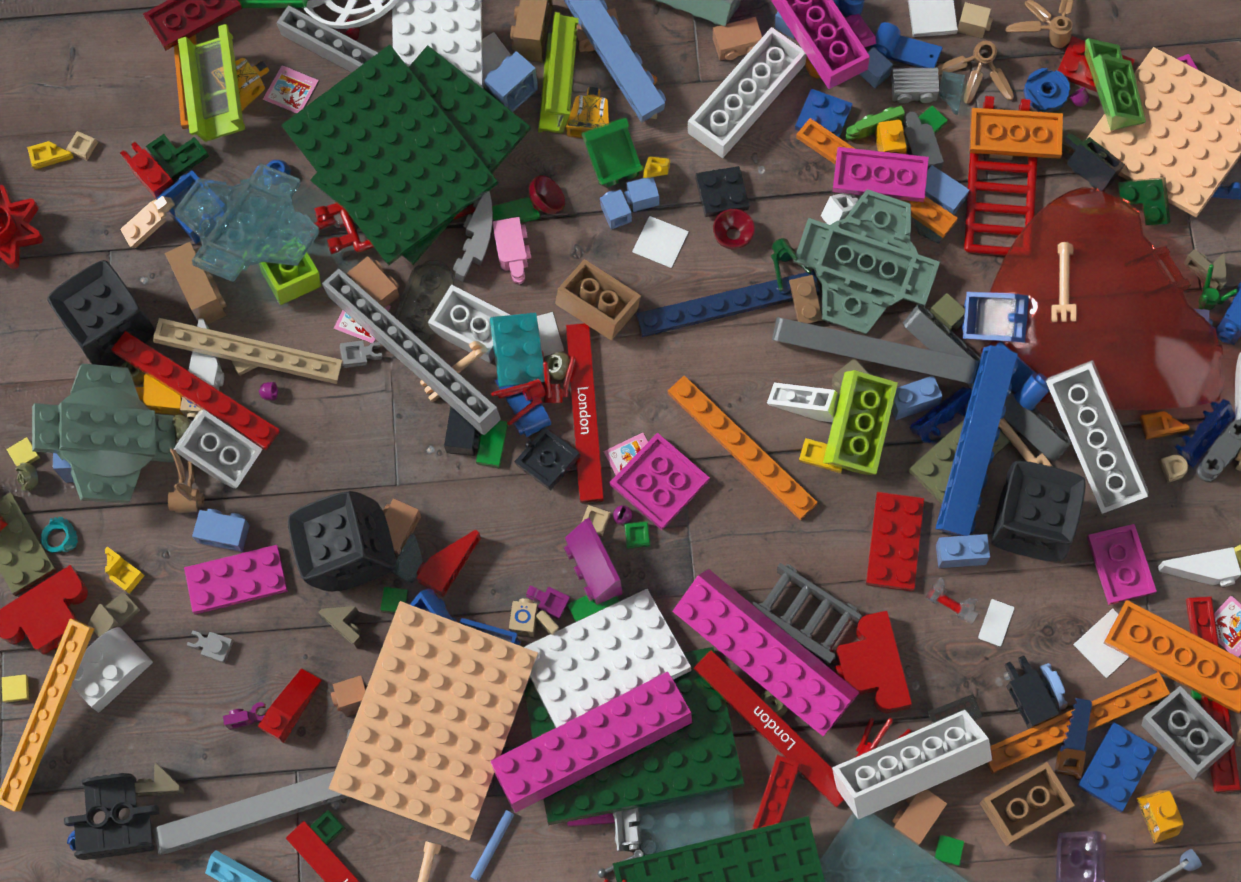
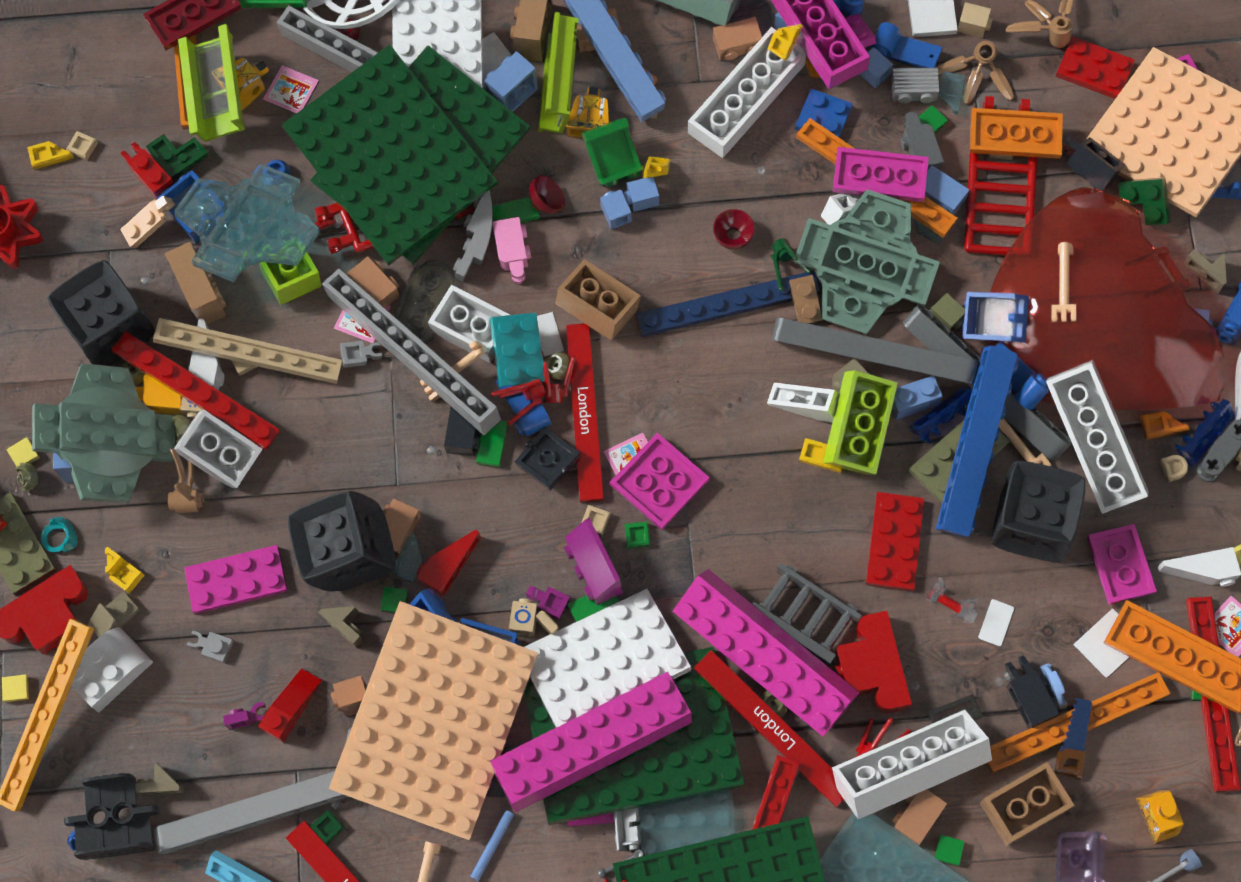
(221, 530): medium blue brick -> none
(268, 391): magenta hinge -> none
(627, 517): magenta hinge -> none
(660, 241): white sticker -> none
(721, 190): black plate -> none
(742, 448): orange plate -> none
(784, 40): none -> yellow tile
(869, 123): bright green hinge -> none
(890, 137): light orange torso -> none
(962, 551): medium blue brick -> none
(1047, 102): blue plate -> none
(1080, 97): magenta hinge -> none
(1114, 84): bright green slope -> none
(1117, 767): blue plate -> none
(1187, 732): light grey brick -> none
(1210, 297): green plant -> none

